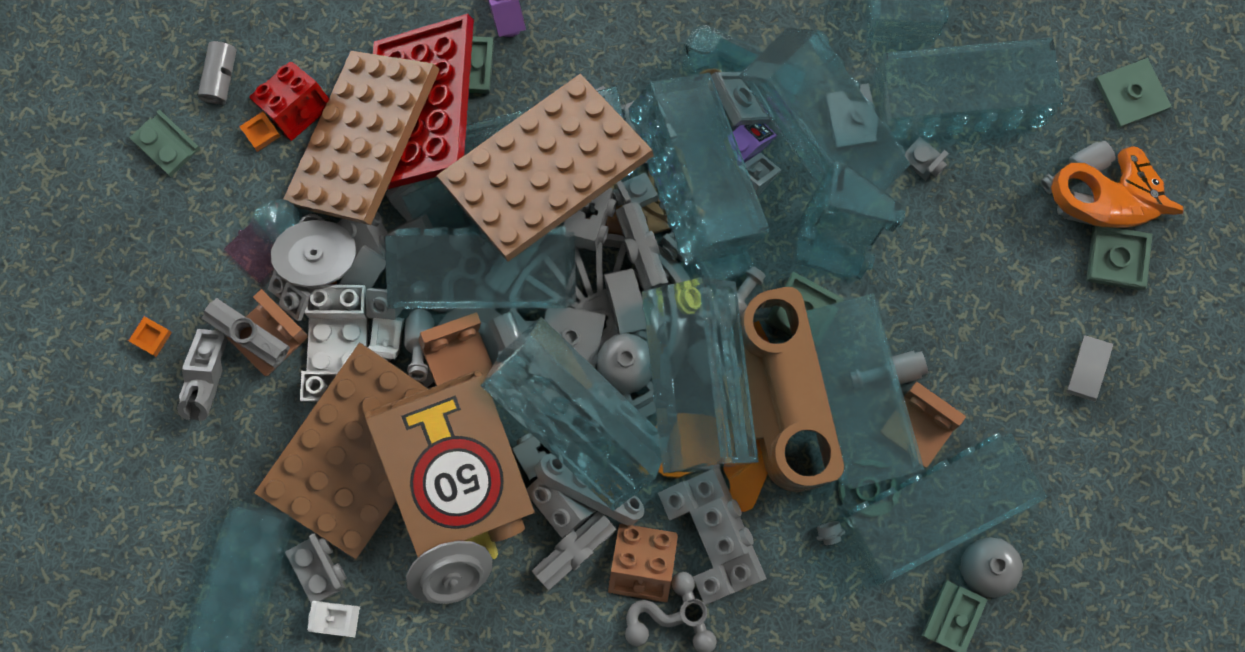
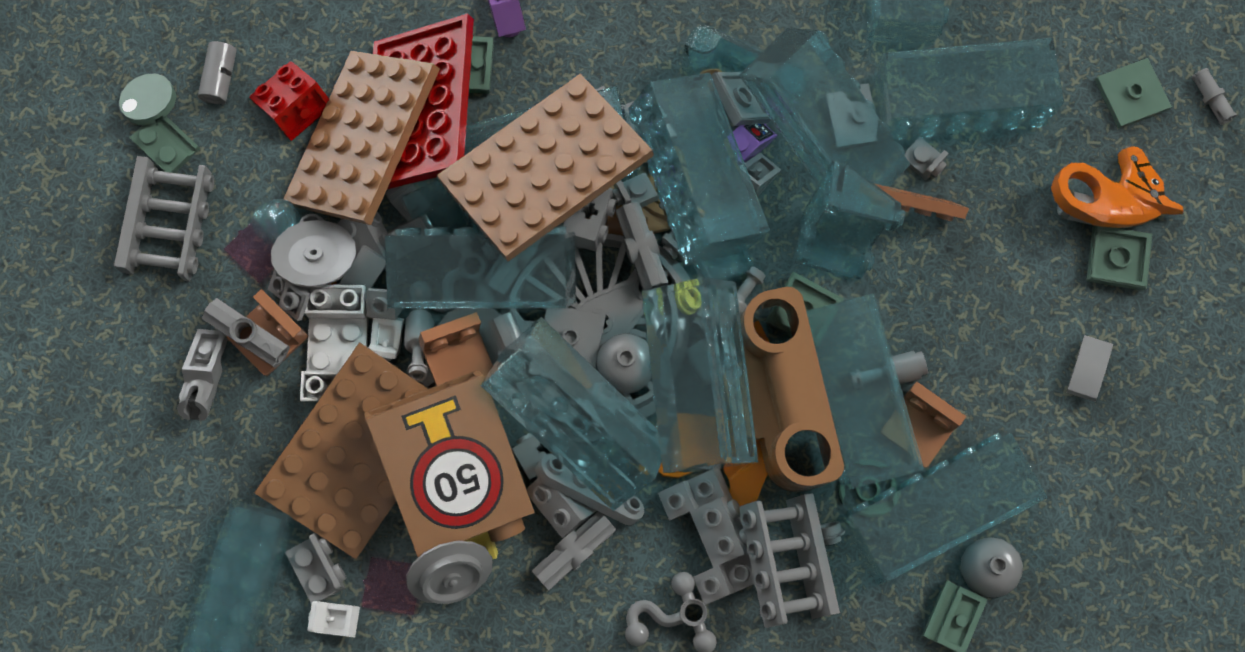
(140, 202): none -> light grey fence
(147, 99): none -> sand green tile
(150, 336): orange plate -> none
(260, 131): orange plate -> none
(387, 587): none -> clear pink piece
(625, 300): light grey slope -> none
(643, 562): nougat bracket -> none
(811, 553): none -> light grey fence
(926, 204): none -> nougat plate
(1096, 155): light grey piece -> none
(1214, 96): none -> light grey pin

